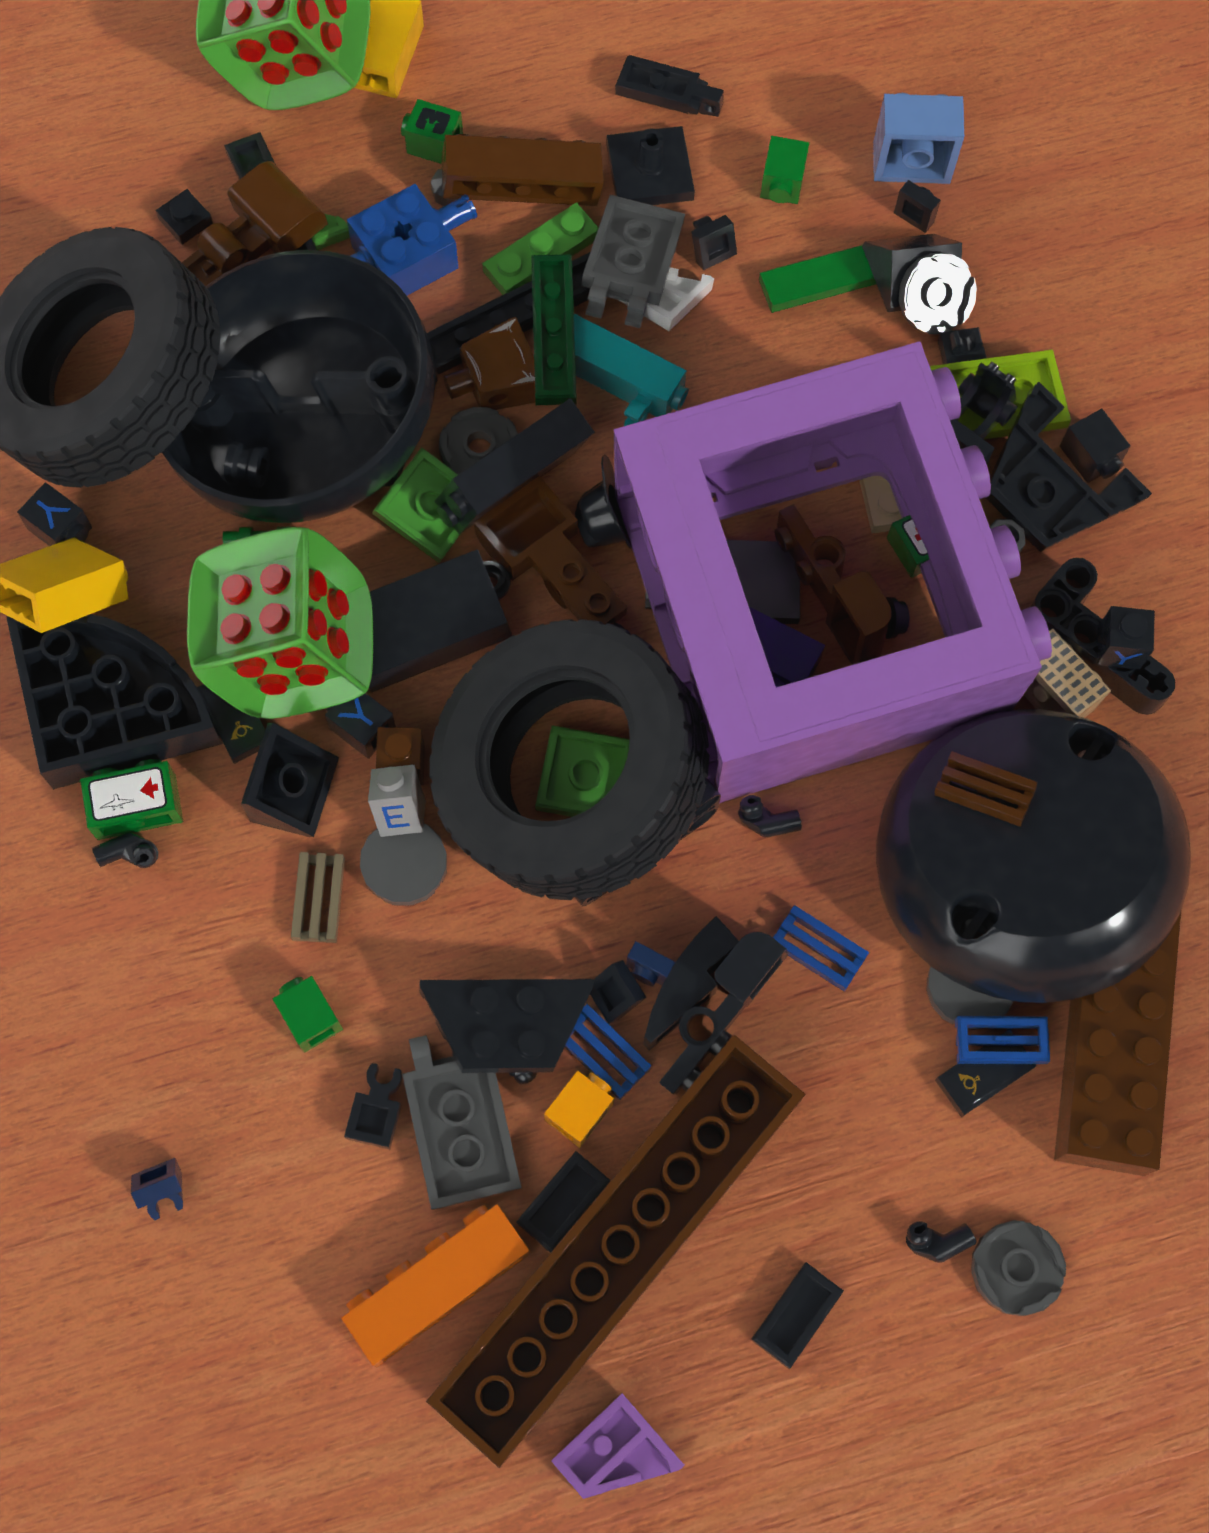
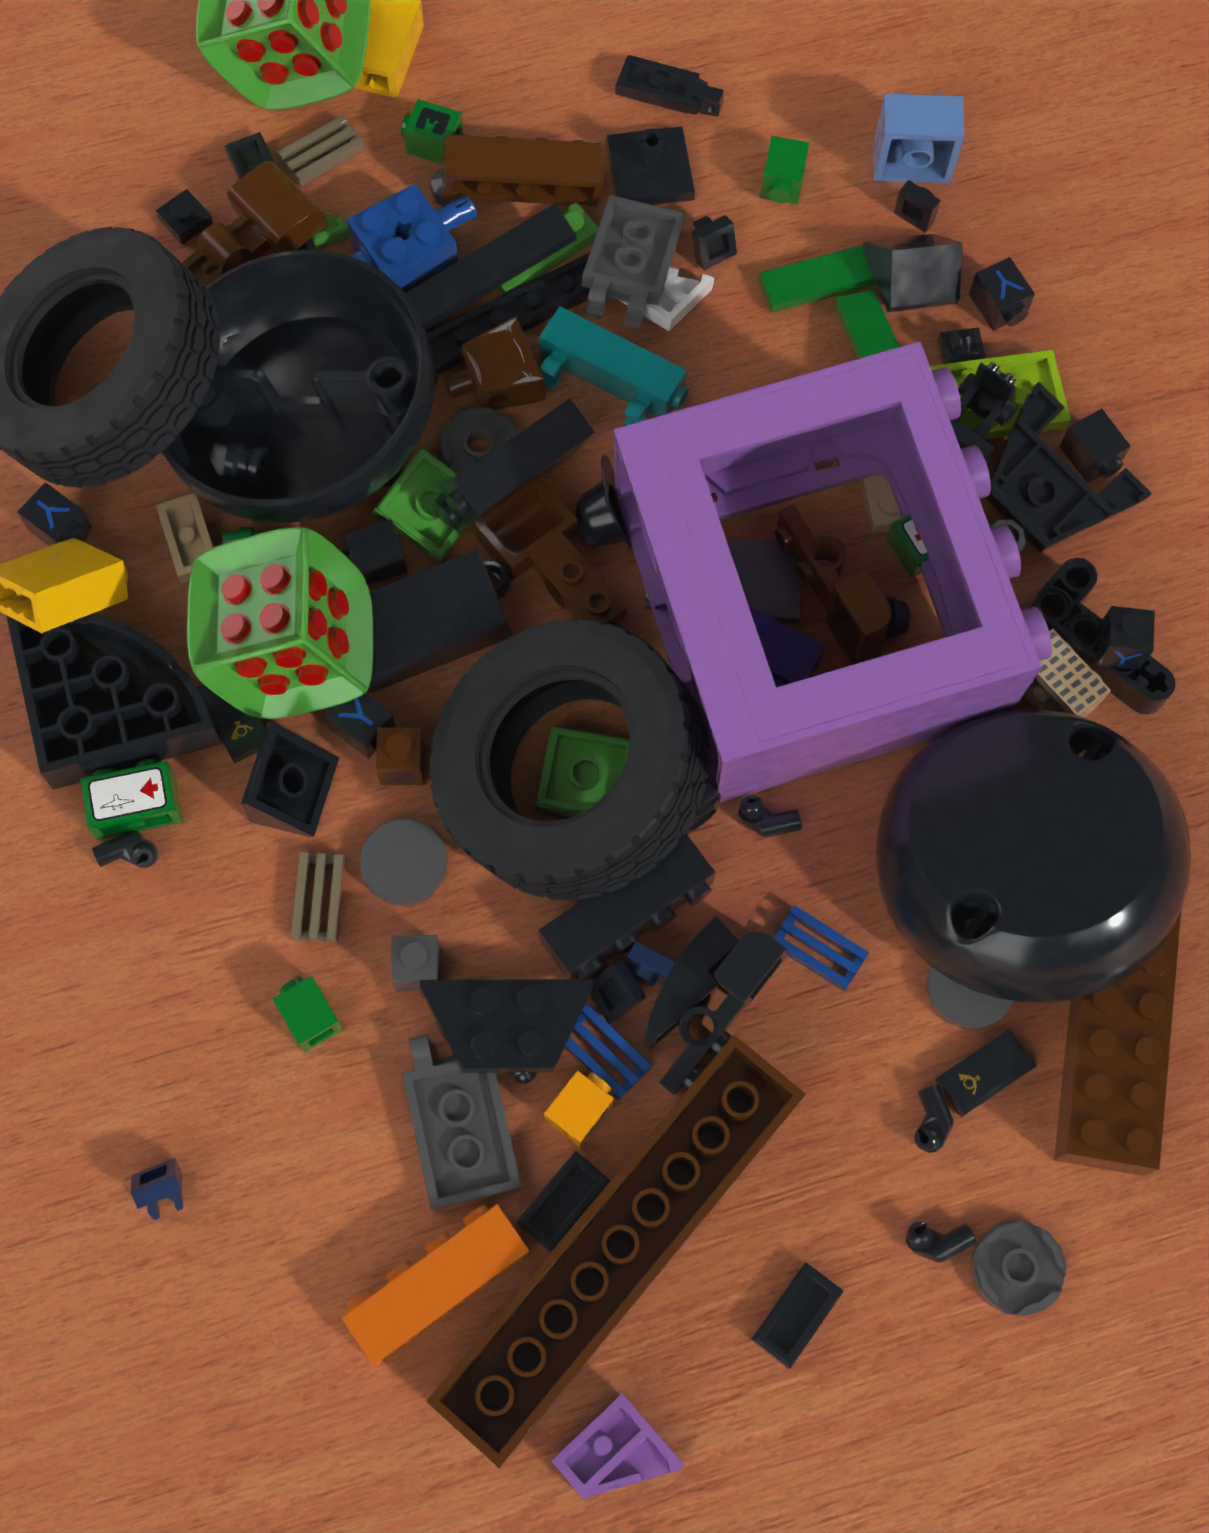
(184, 532): none -> tan plate
(317, 146): none -> dark tan tile
(375, 1115): black plate -> none
(376, 551): none -> black brick
(397, 800): light grey brick -> none
(414, 960): none -> dark grey brick
(491, 266): none -> black tile
(553, 329): dark green tile -> none
(615, 919): none -> black brick
(865, 323): none -> green tile
(937, 293): tile -> none
(937, 1122): none -> black arm
(964, 1040): blue tile -> none
(986, 781): reddish brown tile -> none
(1001, 294): none -> black brick

